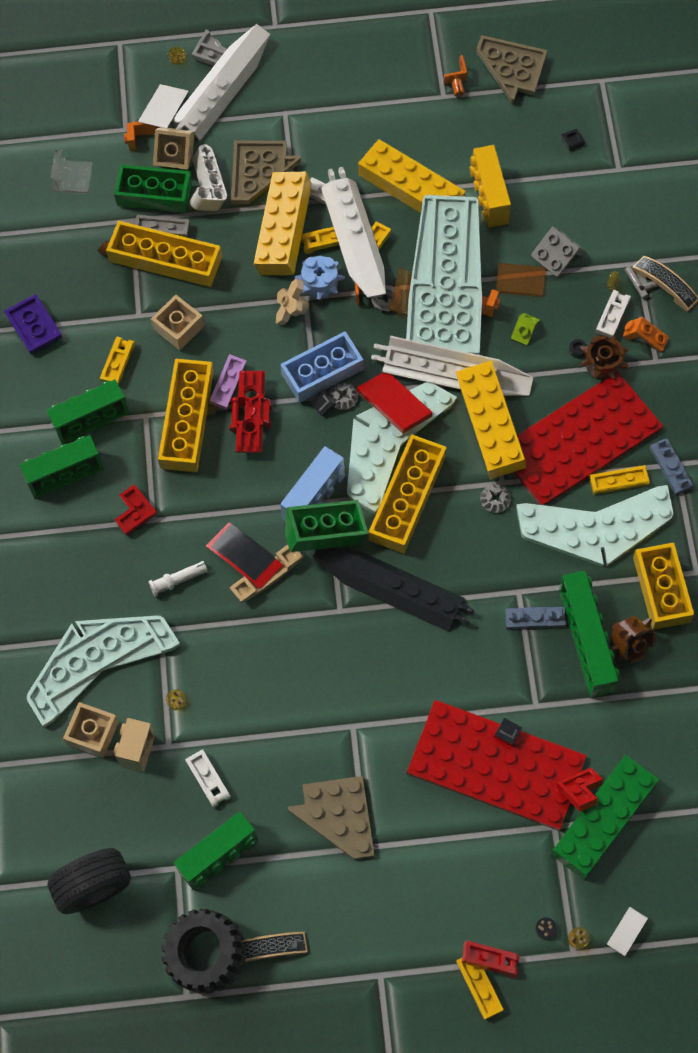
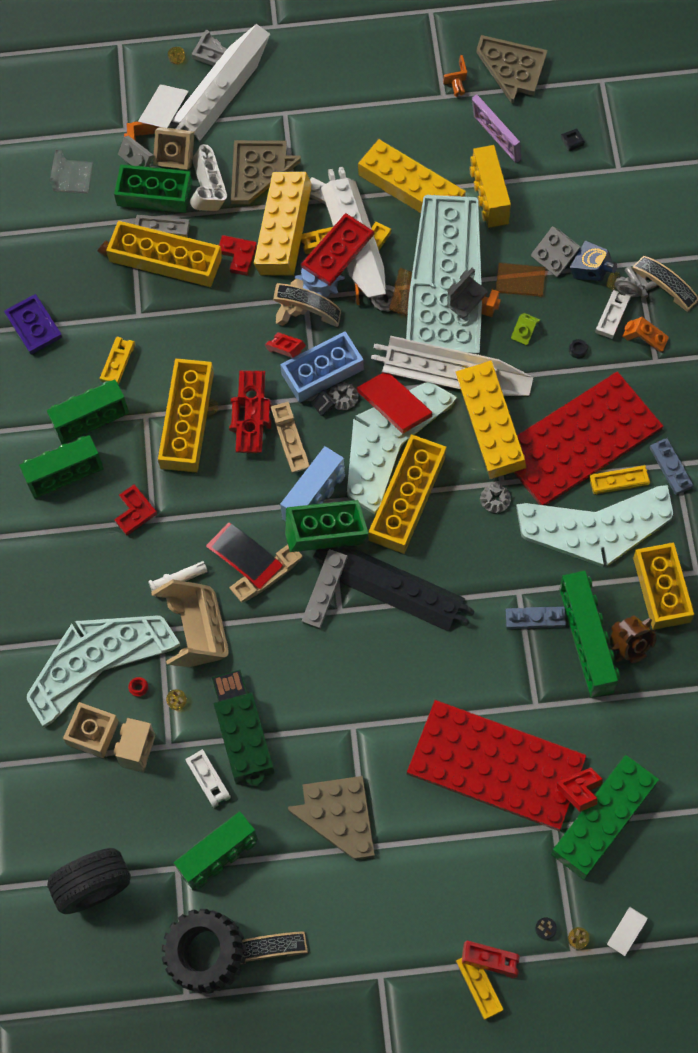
(134, 153): none -> light grey bracket
(138, 681): none -> red plate
(177, 322): tan brick -> none
(200, 622): none -> tan windscreen
(227, 382): lavender plate -> none
(241, 251): none -> red plate
(241, 730): none -> dark green piece
(285, 345): none -> red plate
(289, 437): none -> tan slope
(309, 301): none -> slope
(324, 589): none -> light grey plate
(337, 249): none -> red tile
(465, 294): none -> dark grey bracket
(496, 129): none -> lavender tile
(508, 731): black tile -> none
(592, 263): none -> dark blue torso
(604, 357): reddish brown brick -> none
(628, 287): none -> light grey gear

